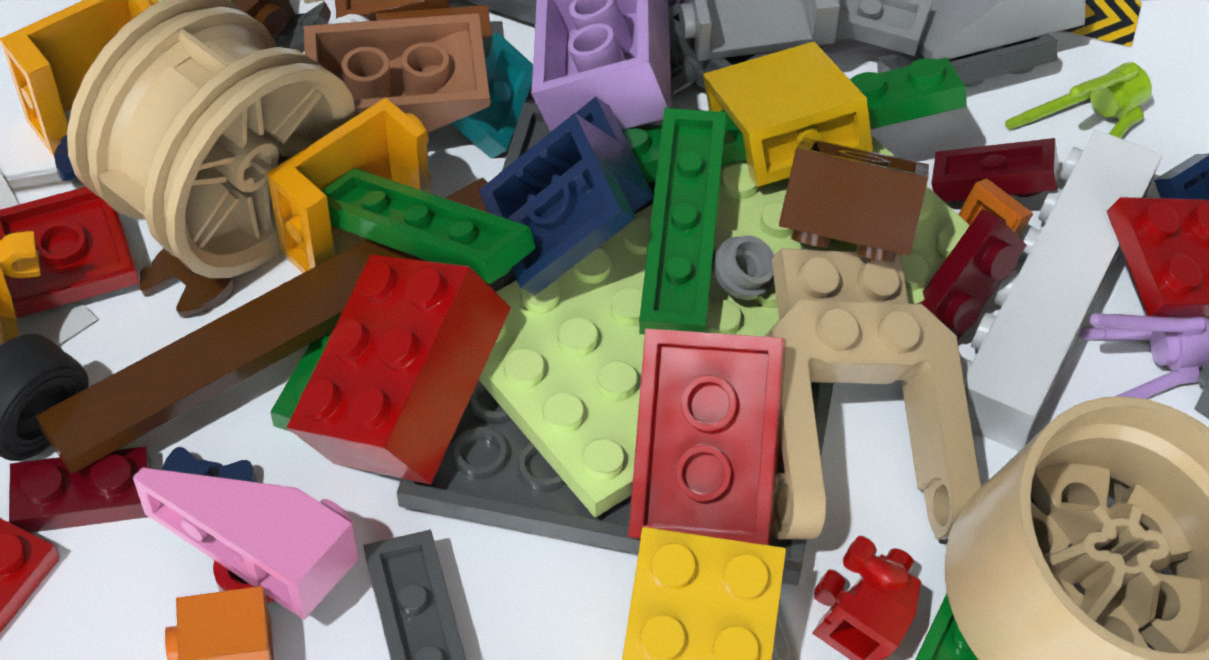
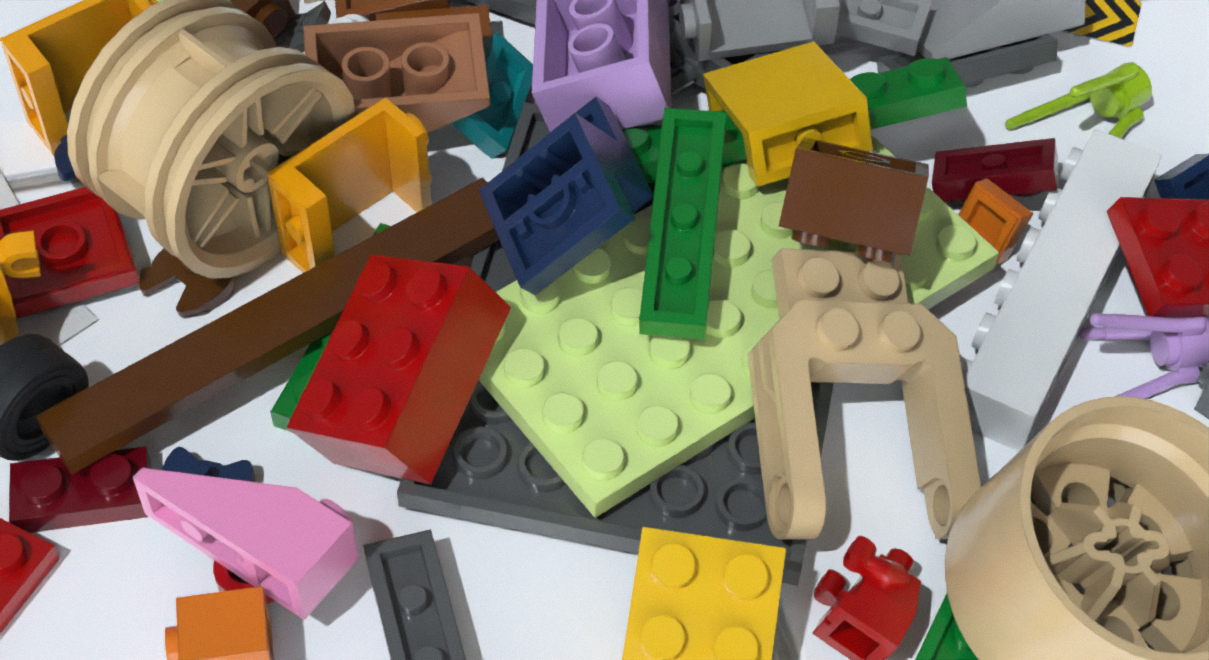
(427, 224): green plate -> none
(708, 435): plate -> none
(755, 260): light grey plate -> none
(972, 272): dark red plate -> none

